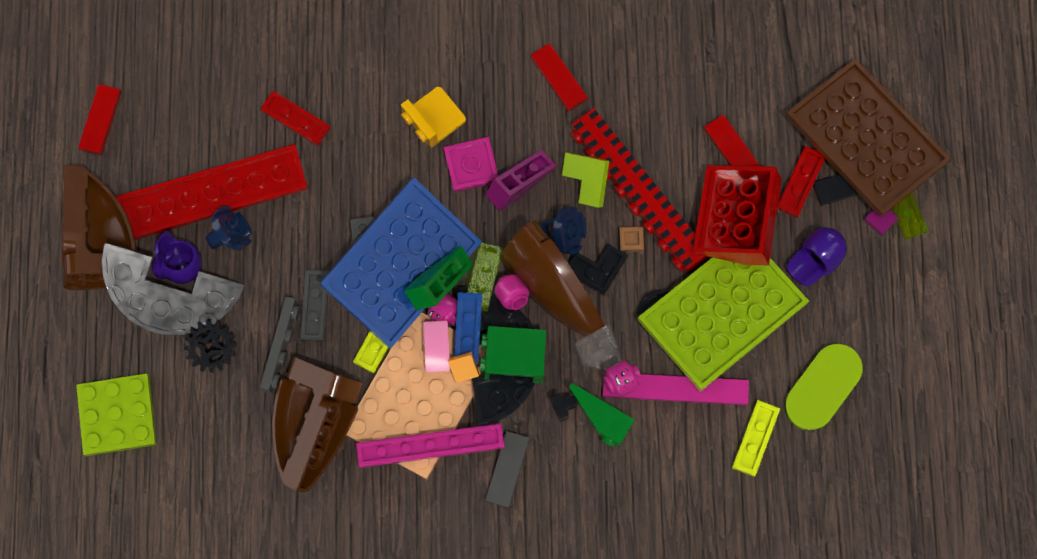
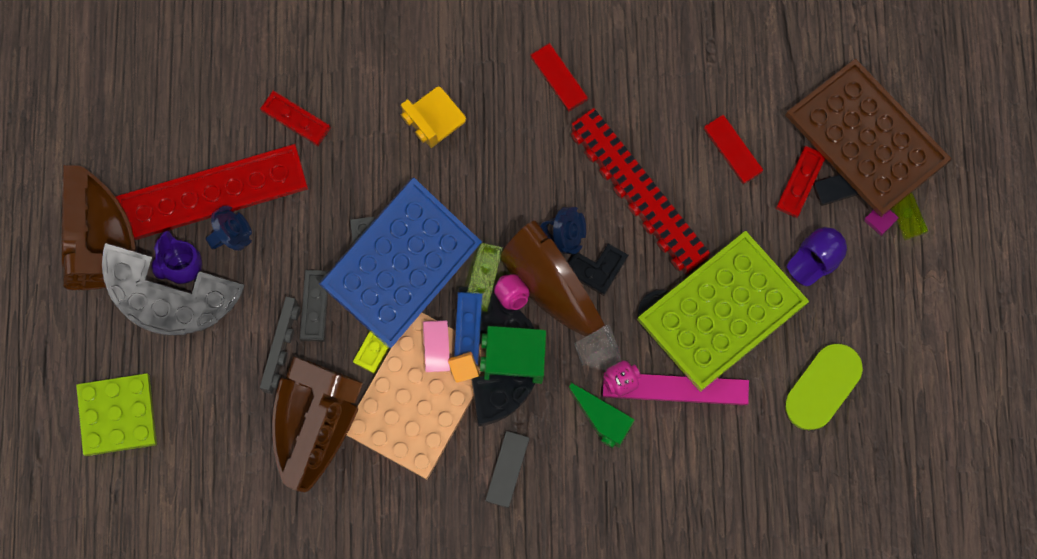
(100, 119): red tile -> none
(207, 357): black gear -> none
(430, 445): dark pink tile -> none
(439, 279): green slope -> none
(444, 310): dark pink head -> none
(471, 164): dark pink tile -> none
(519, 180): magenta slope -> none
(562, 406): black tile -> none
(593, 175): lime tile -> none
(631, 239): medium nougat tile -> none
(738, 214): red slope -> none
(756, 438): neon yellow tile -> none

